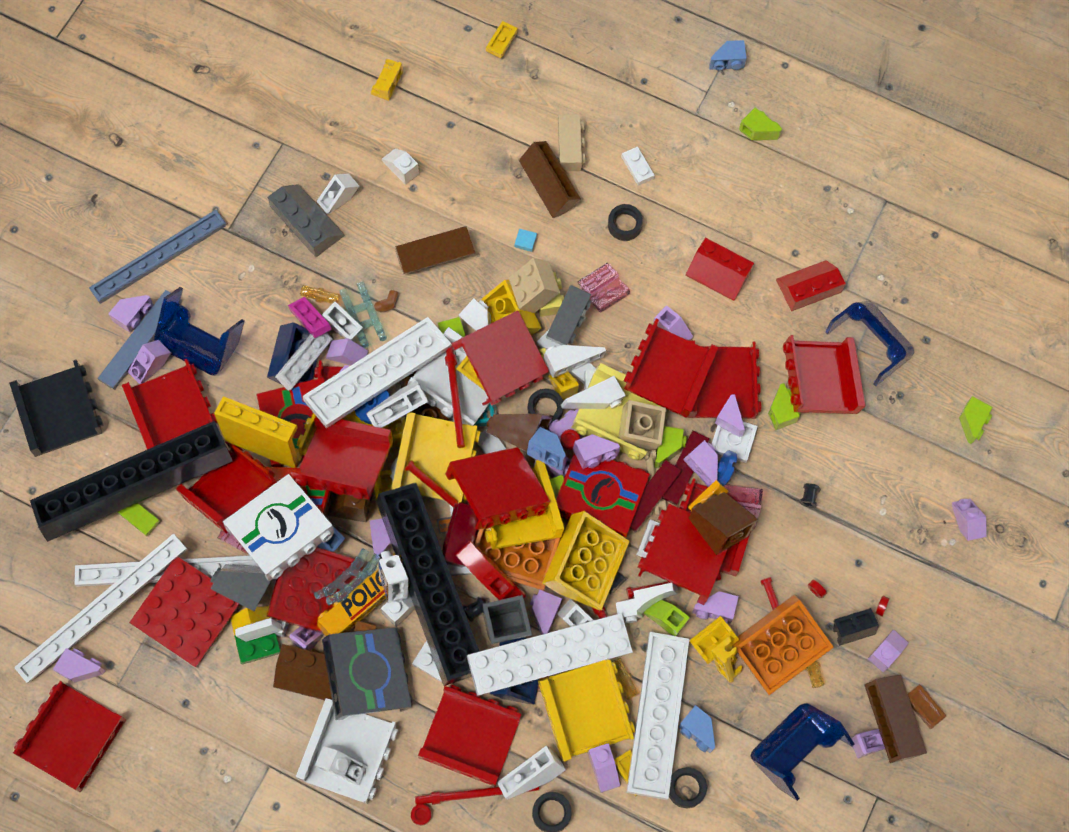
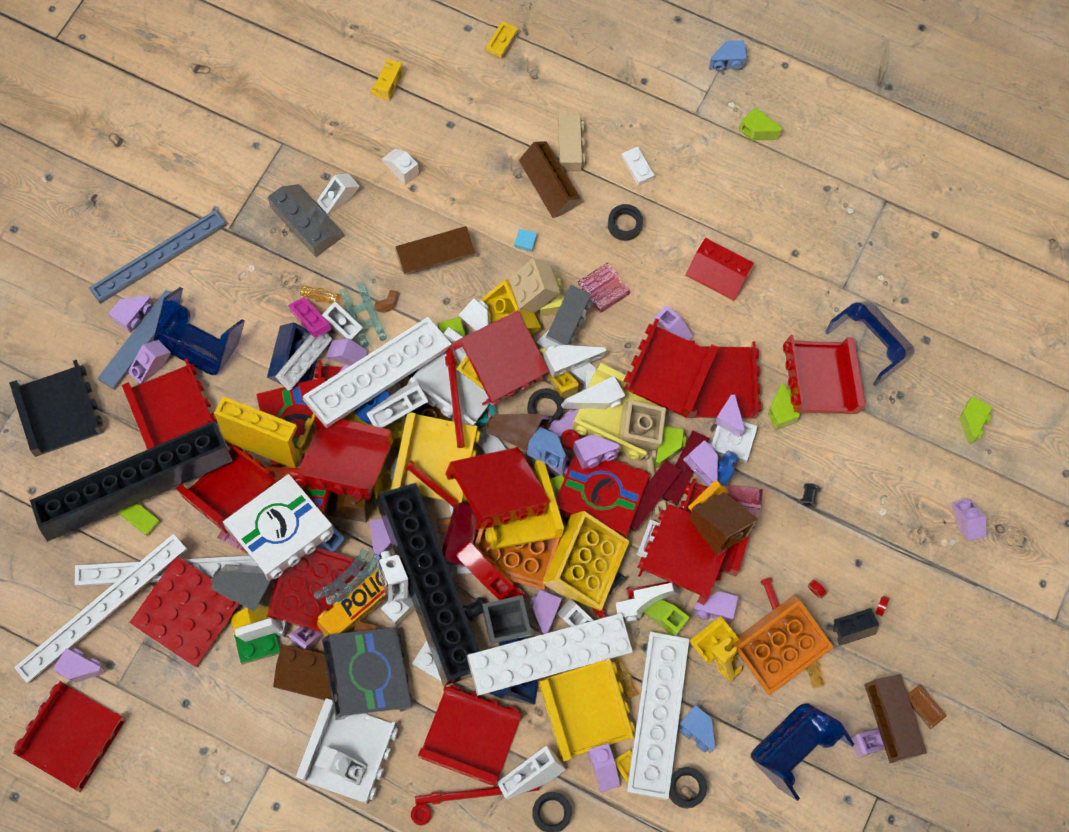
(811, 284): red slope -> none
(888, 651): lavender slope -> none

